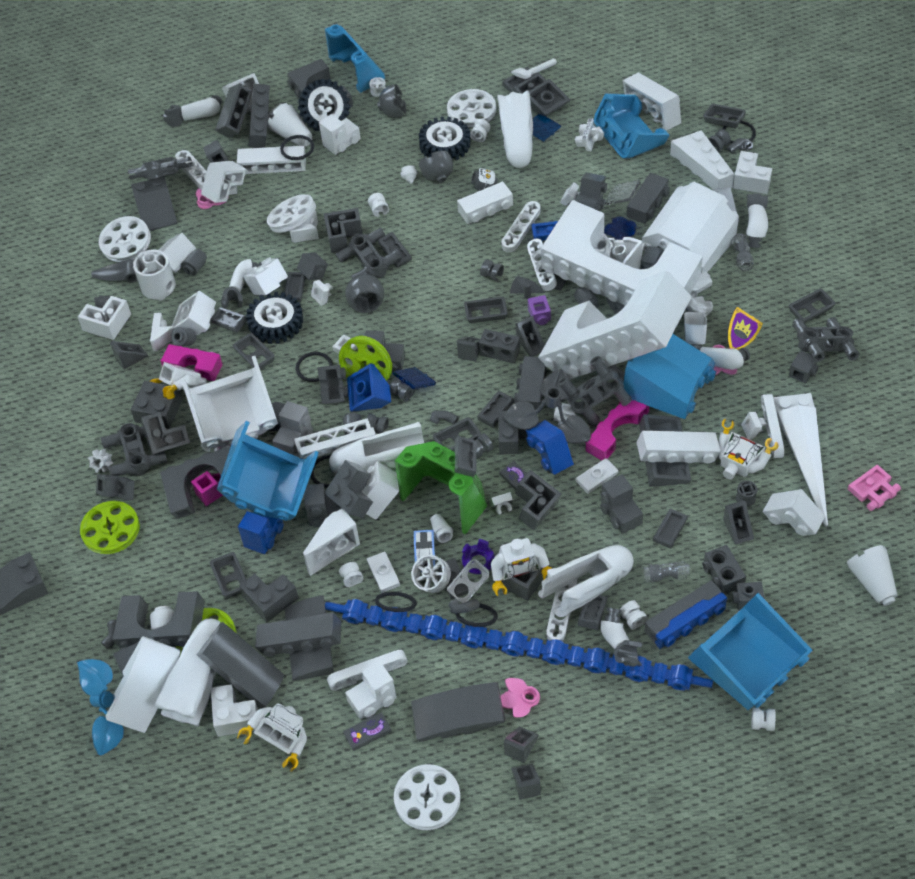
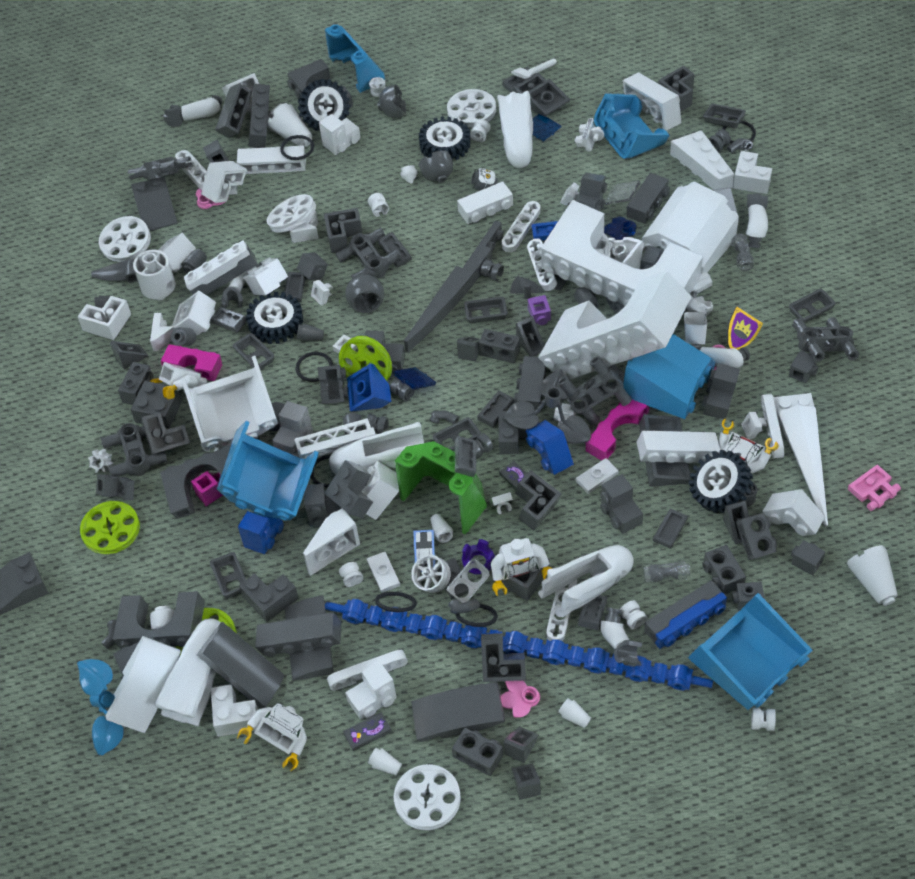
(133, 382): none -> dark grey brick
(221, 269): none -> white piece
(309, 333): none -> dark grey cone
(384, 761): none -> white cone
(454, 288): none -> dark grey slope
(475, 756): none -> dark grey brick
(499, 665): none -> dark grey brick
(574, 713): none -> white cone
(681, 83): none -> dark grey brick
(715, 473): none -> wheel
(720, 391): none -> dark grey brick
(750, 537): none -> dark grey brick
(807, 557): none -> dark grey brick

